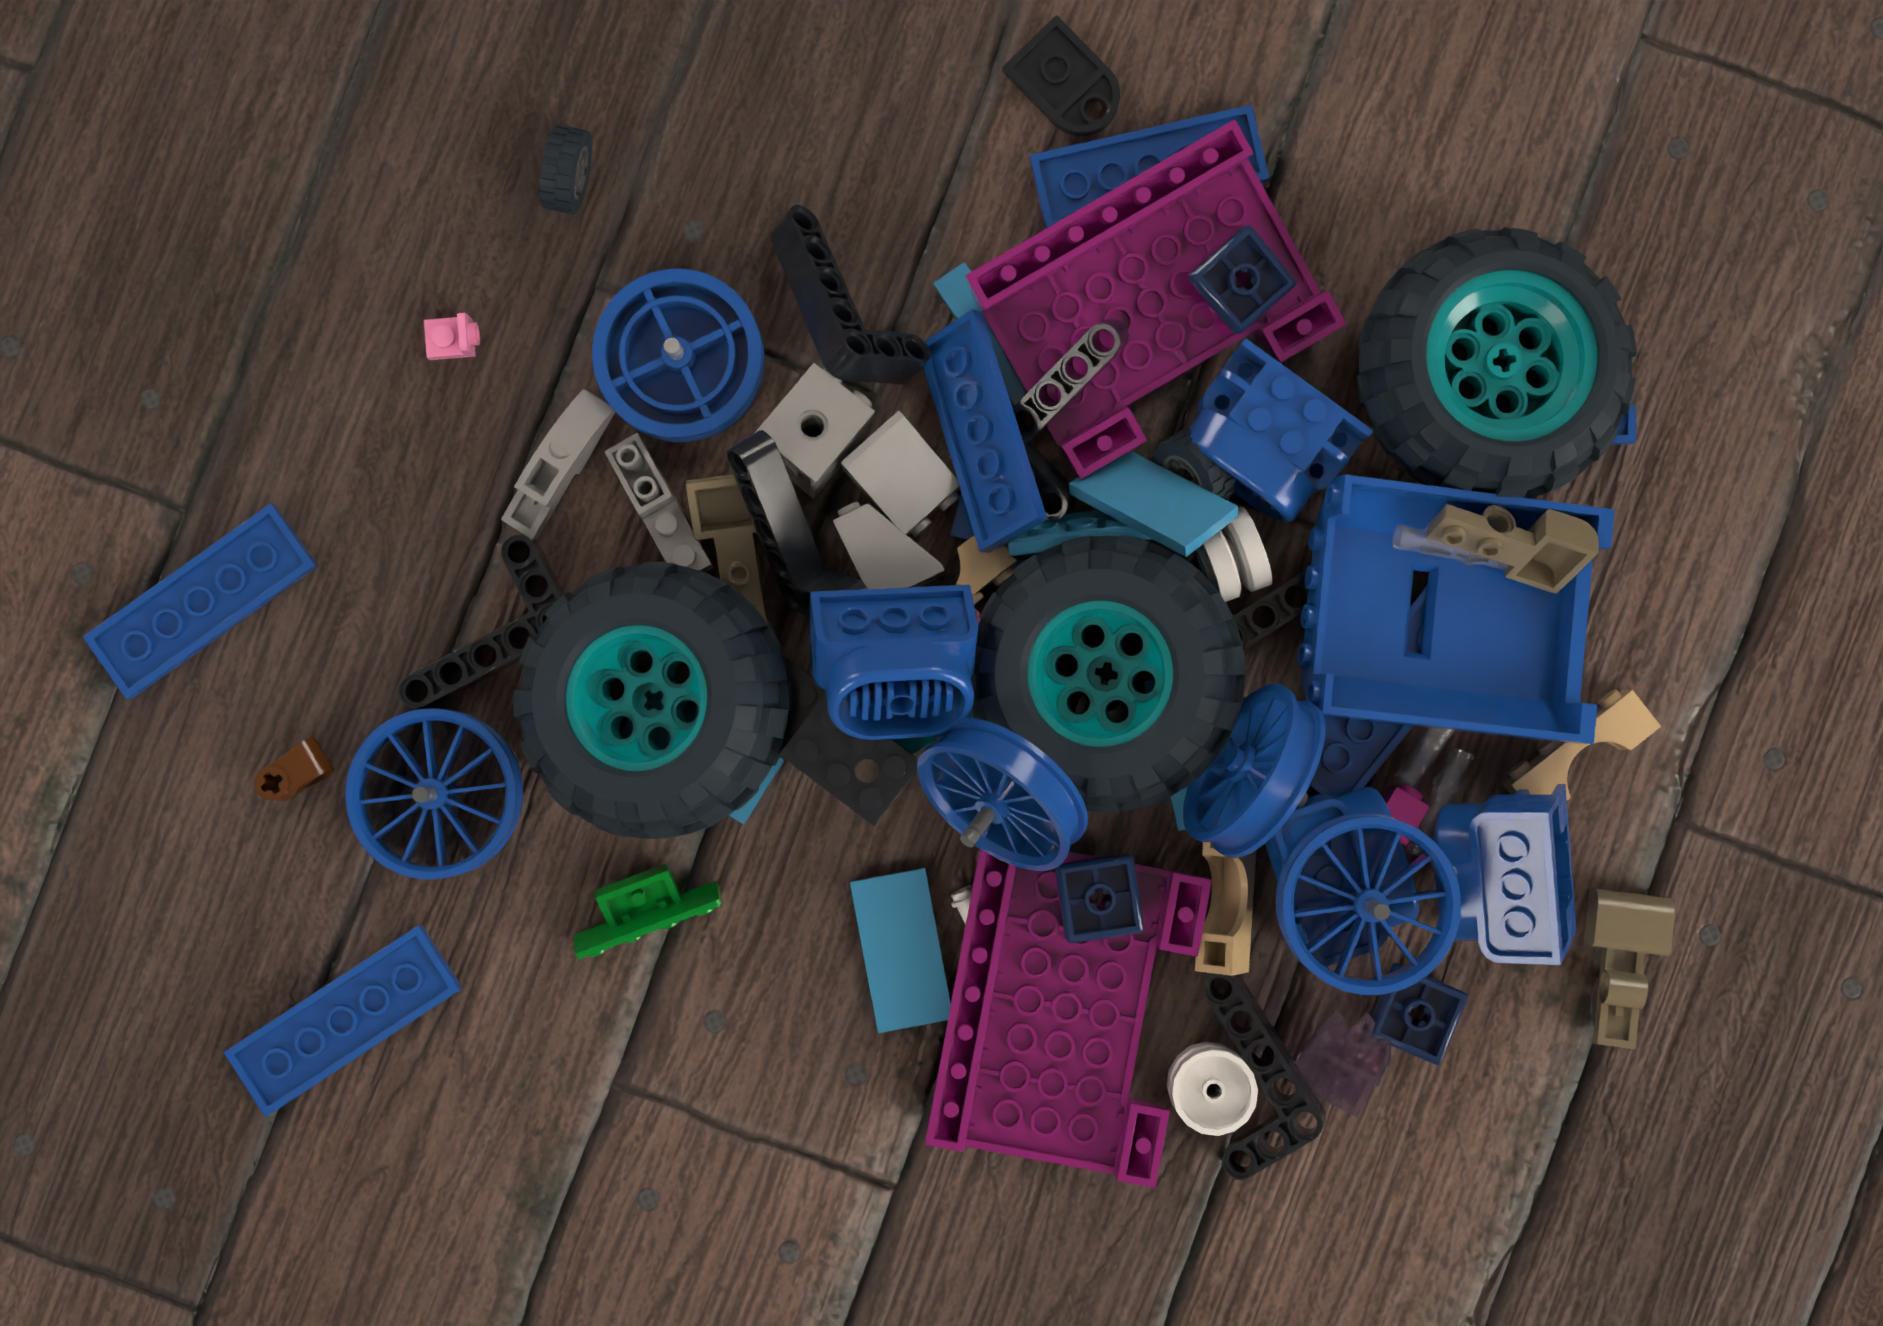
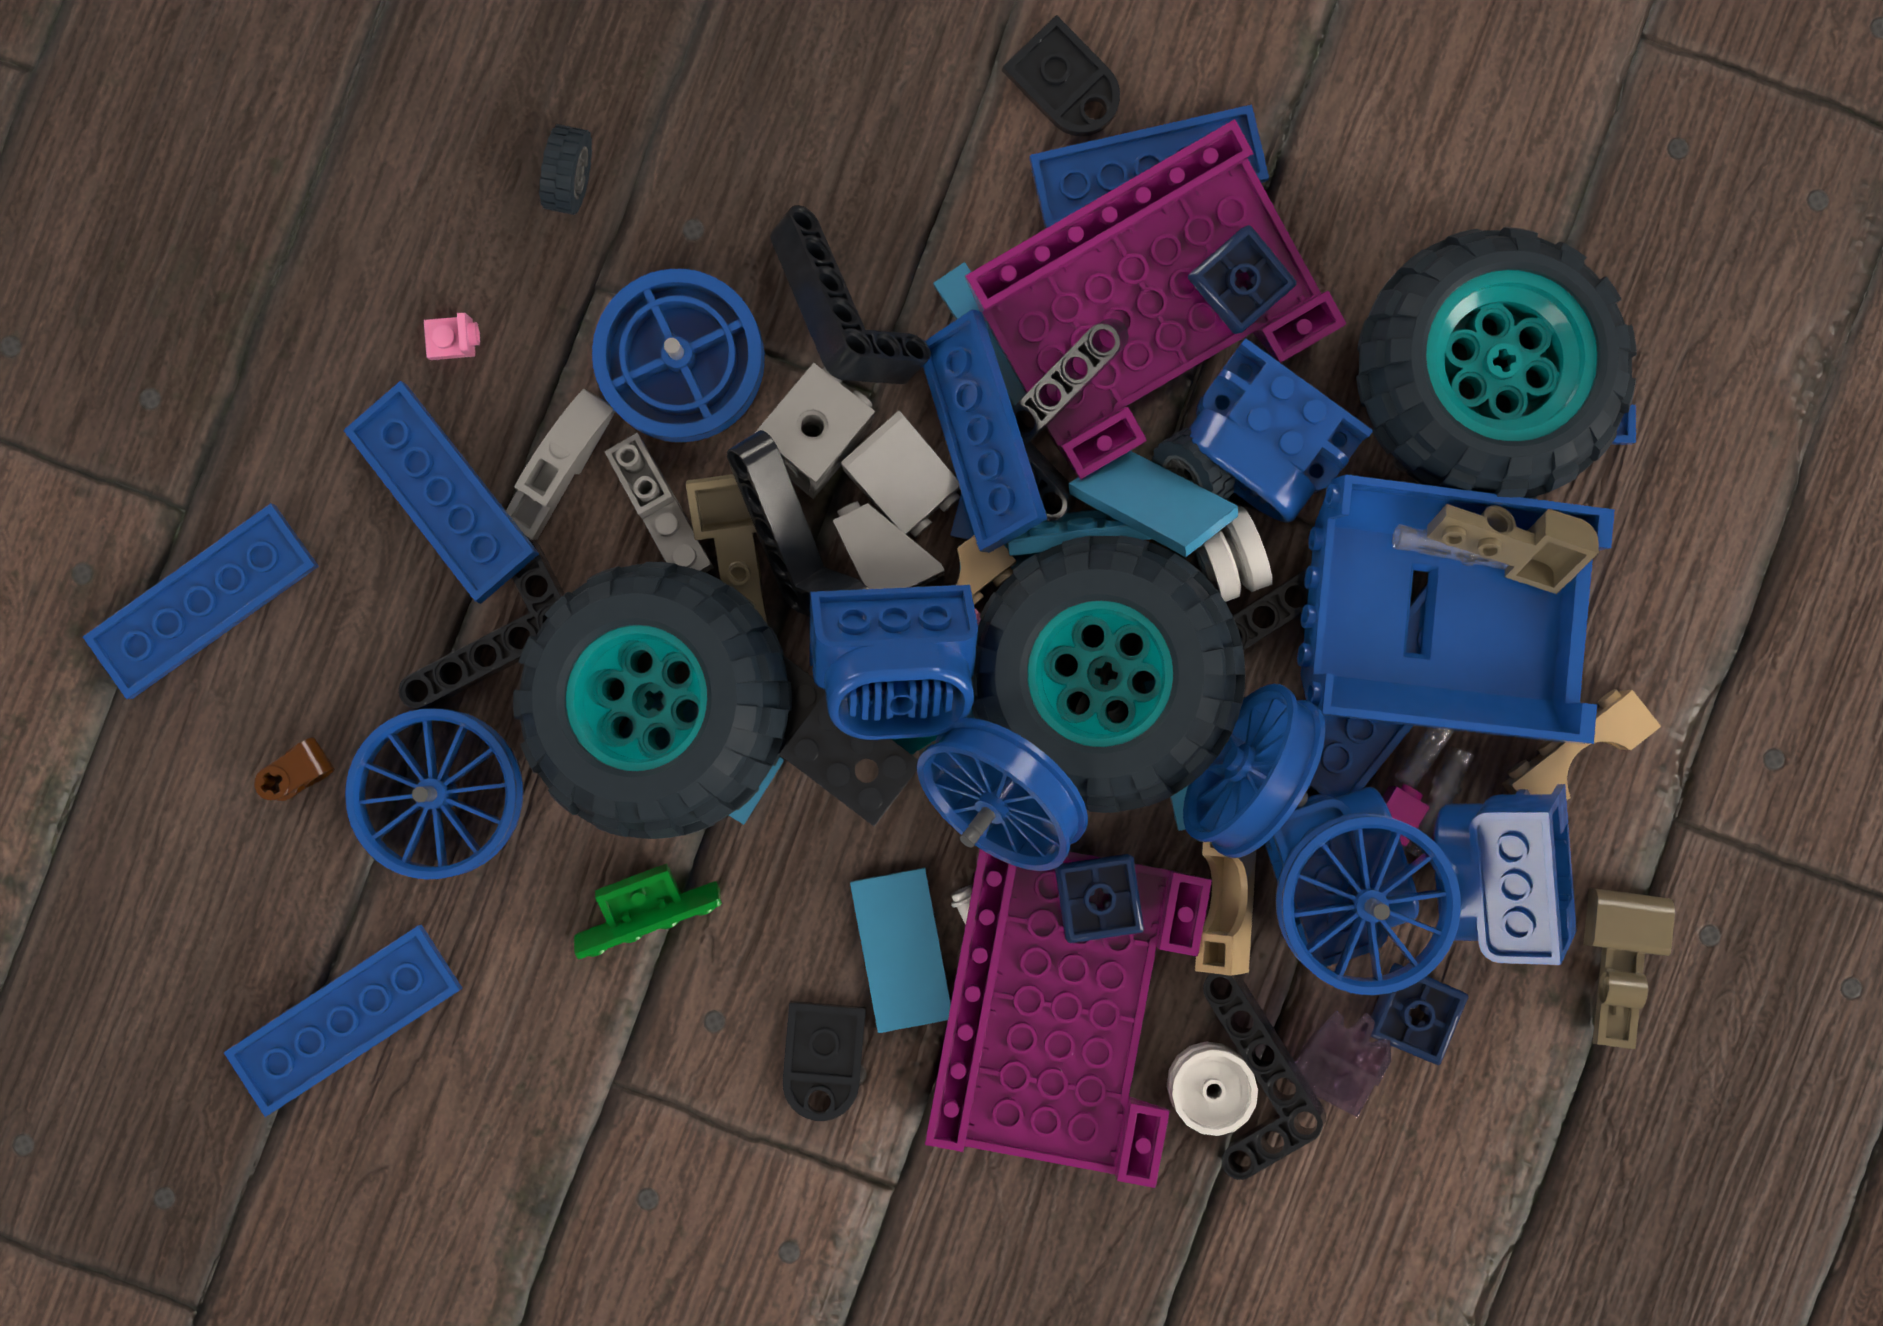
(441, 492): none -> blue plate
(823, 1055): none -> black tile

